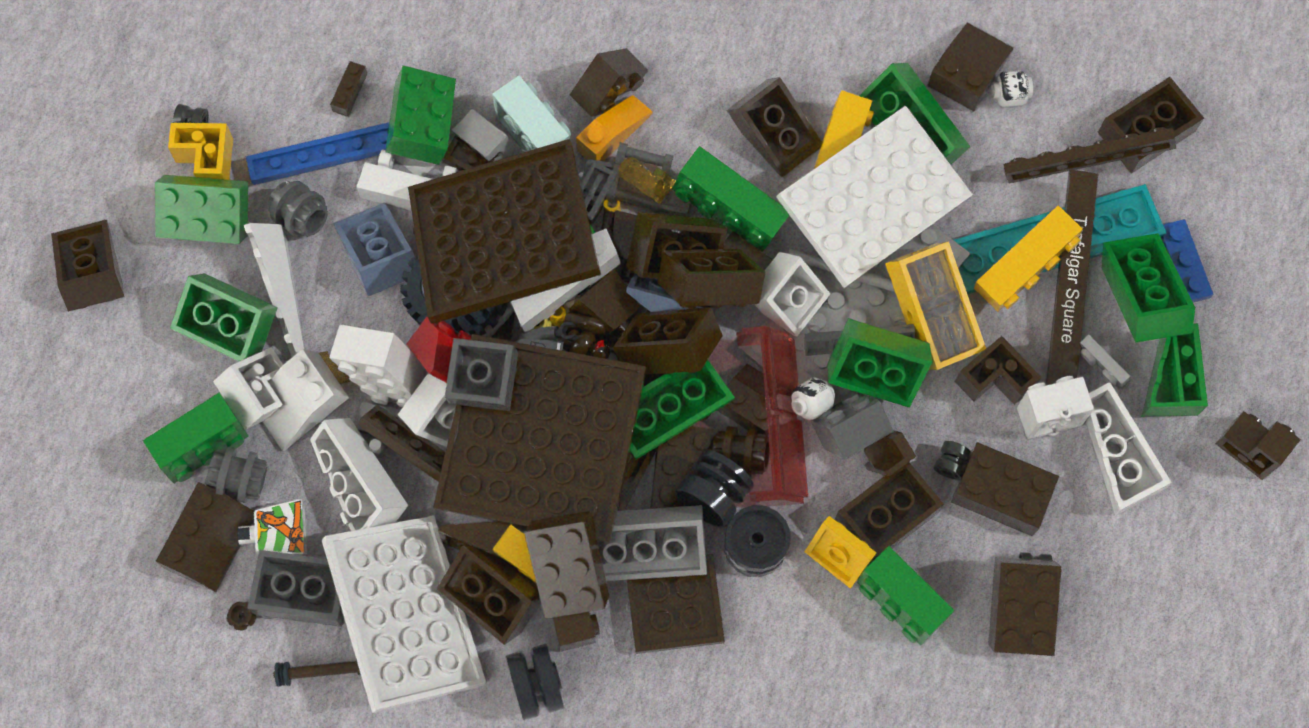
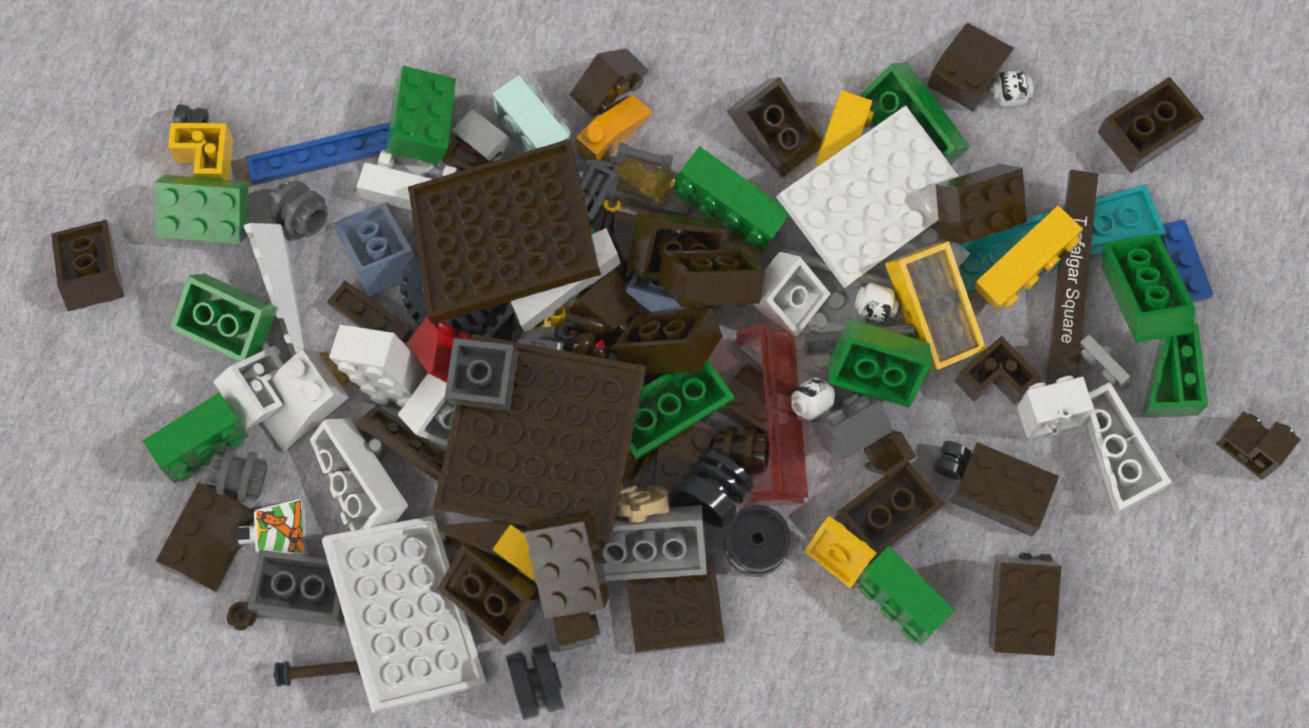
(348, 88): dark brown piece -> none
(366, 312): none -> dark brown plate
(639, 504): none -> tan plate
(876, 303): none -> white head
(981, 203): none -> dark brown brick
(1099, 153): dark brown plate -> none

